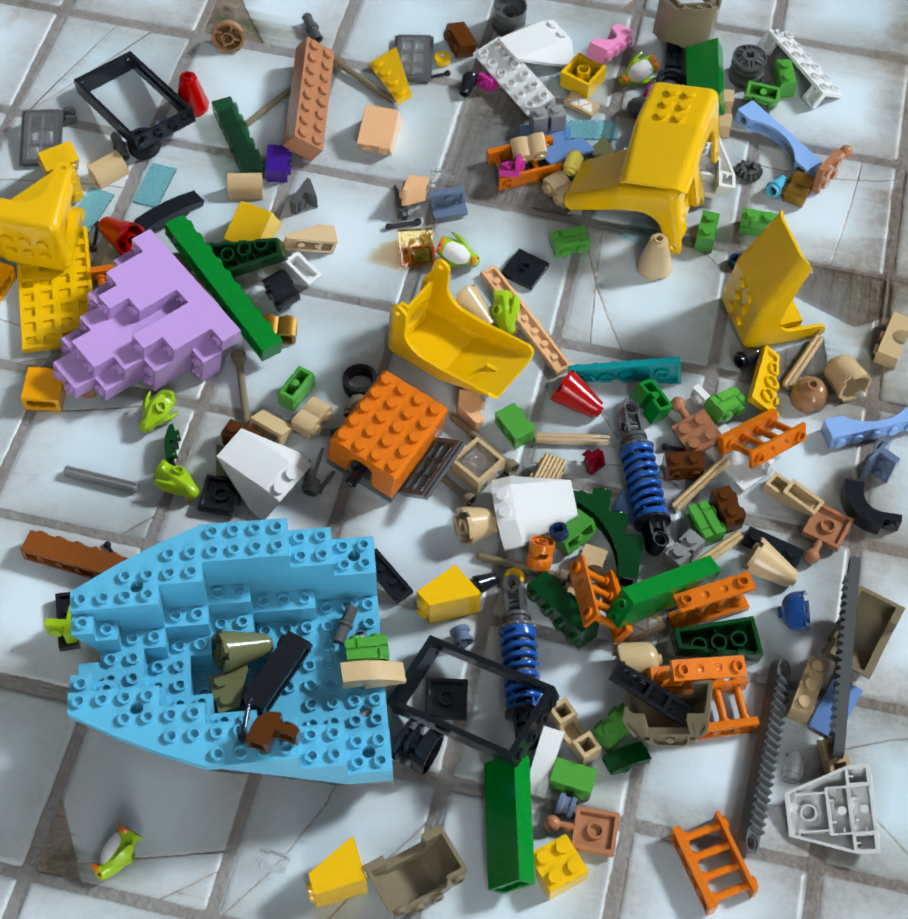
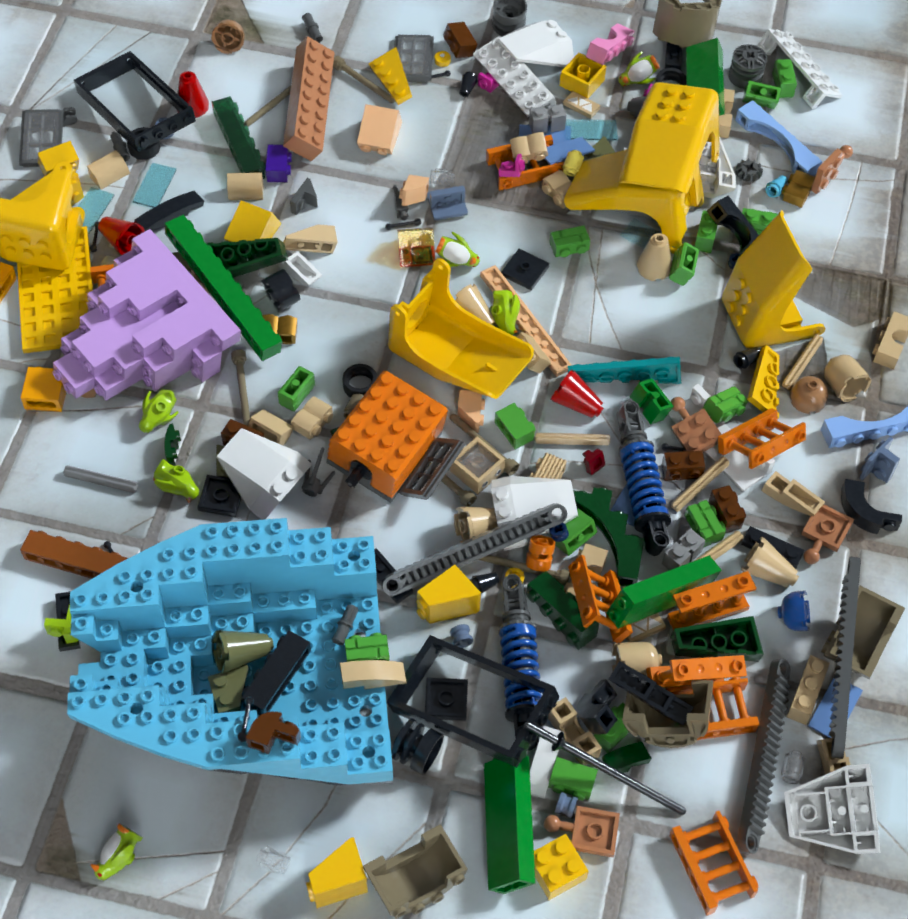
(474, 548): none -> dark grey gear
(539, 360): none -> tan brick
(559, 742): none -> black piece
(594, 708): none -> black arch
(684, 264): none -> bright green brick
(727, 214): none -> black arch

